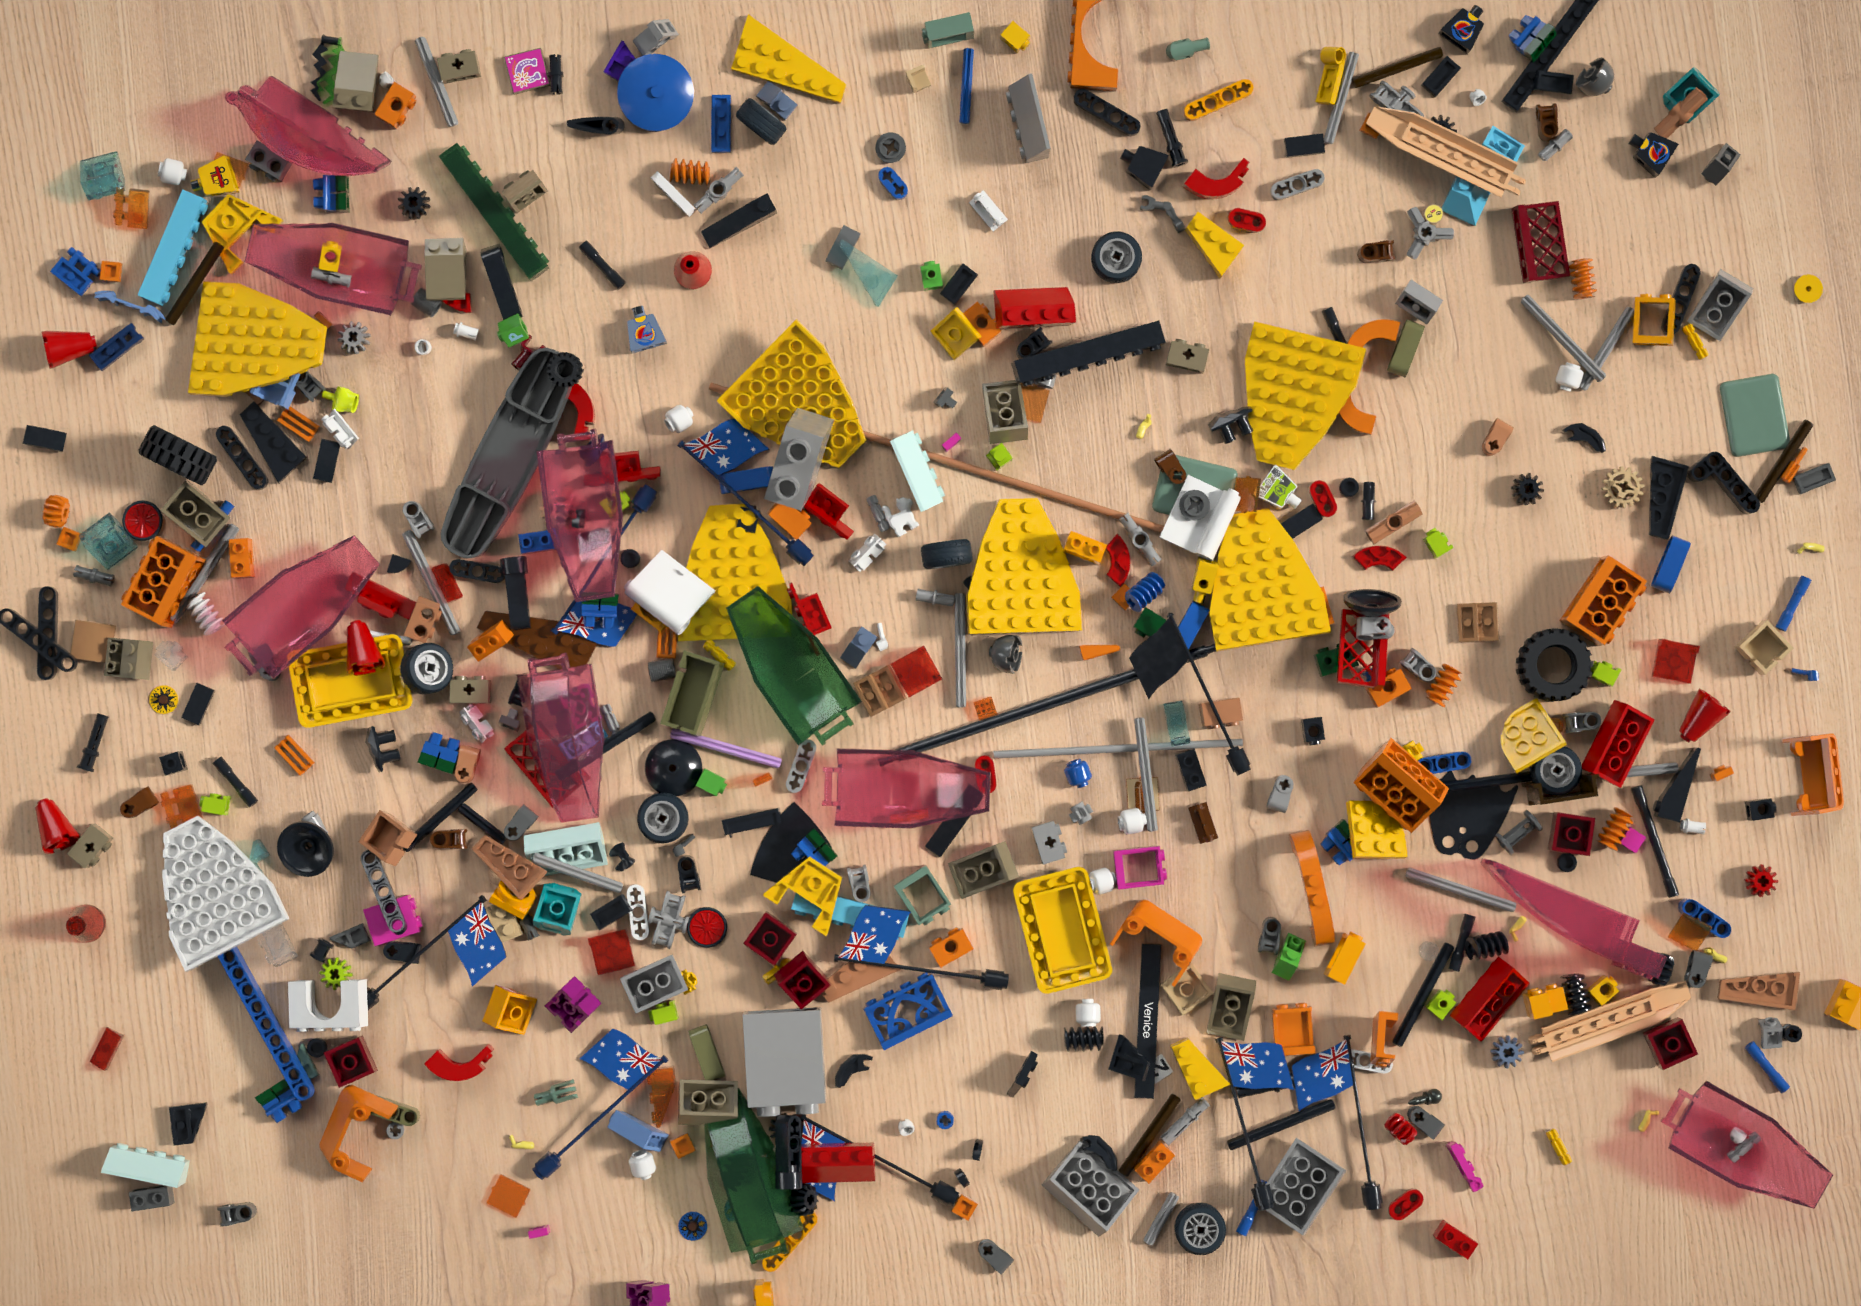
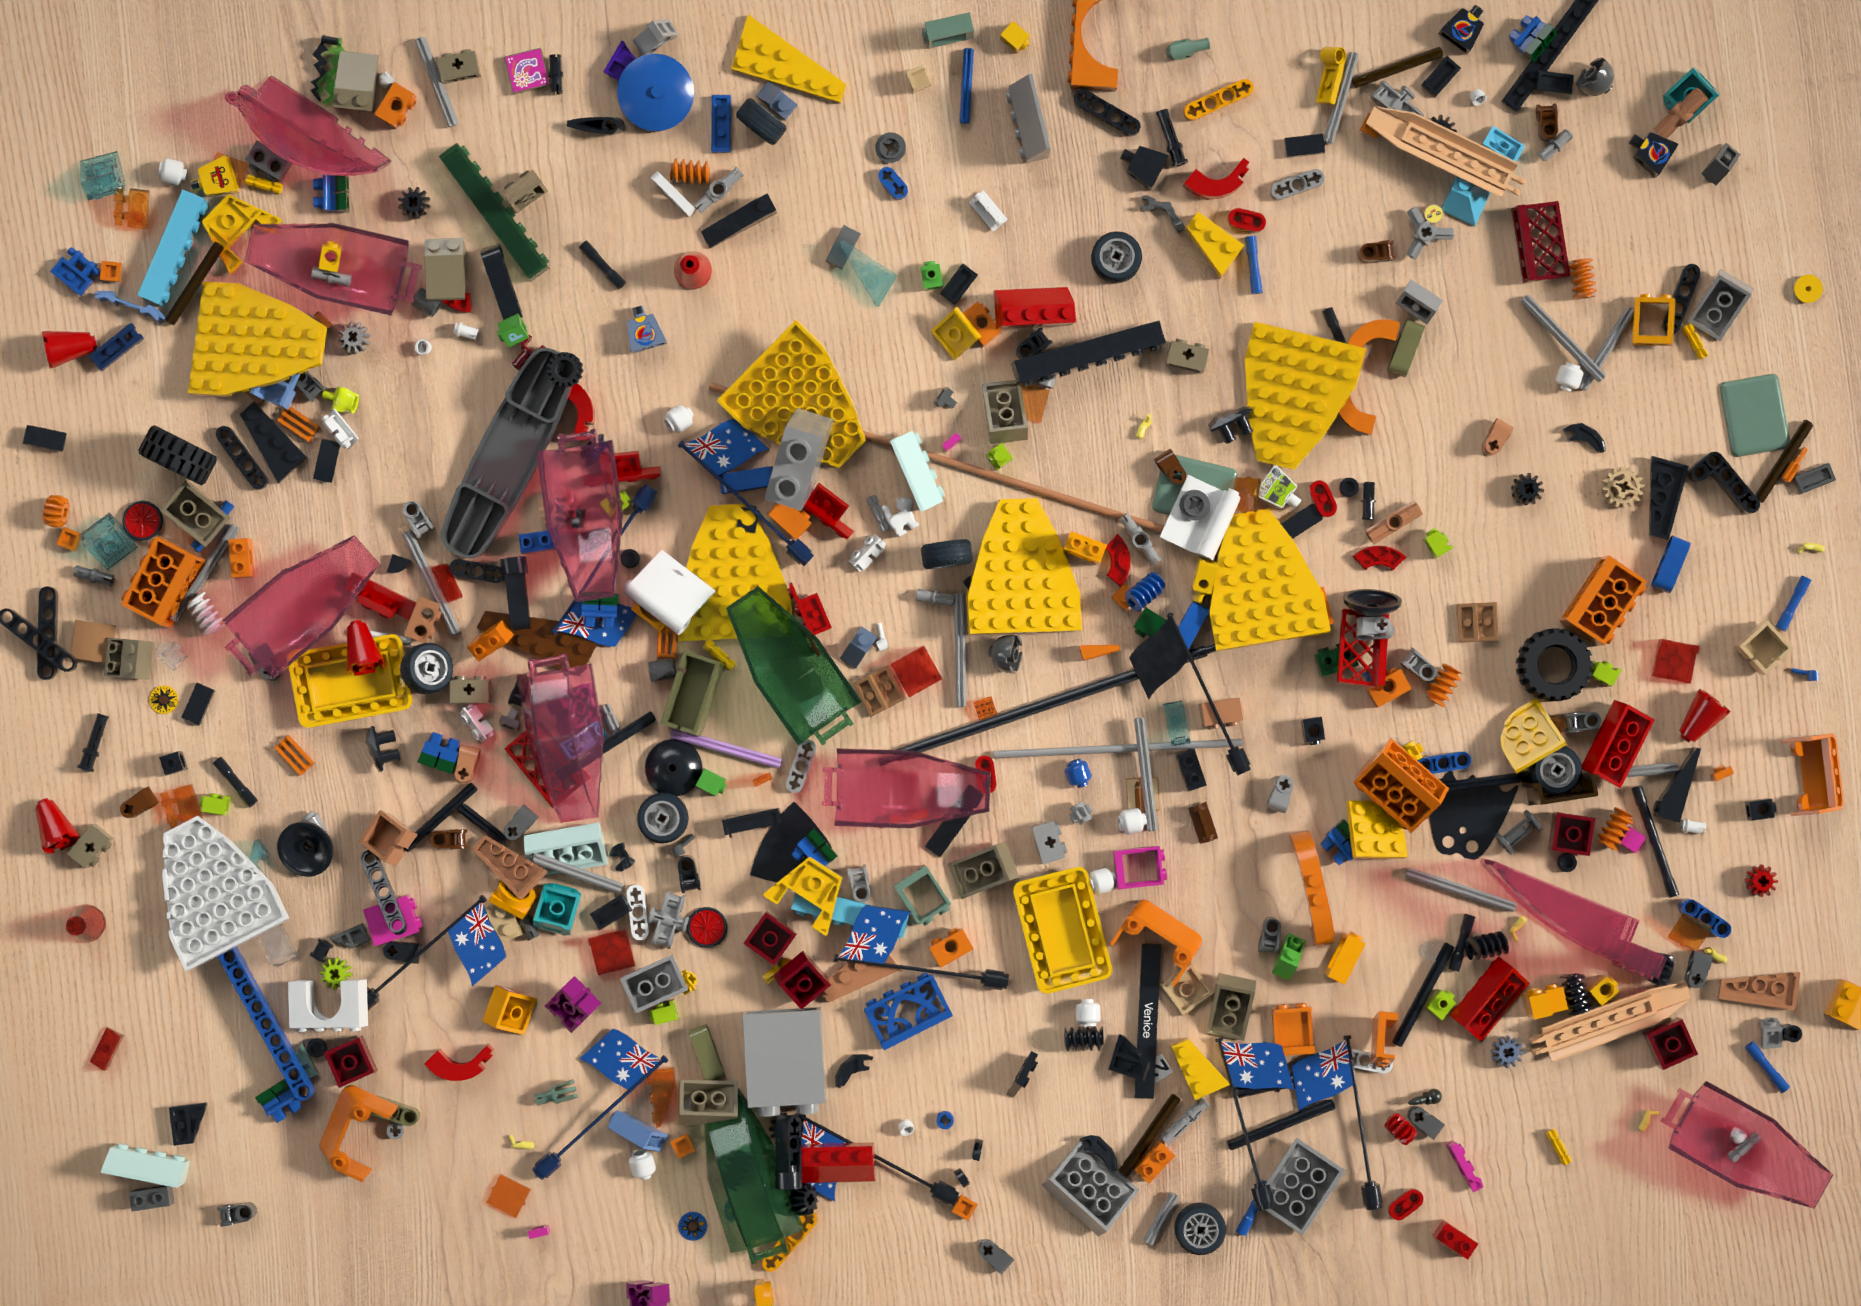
(264, 184): none -> yellow axle
(1252, 251): none -> blue piece

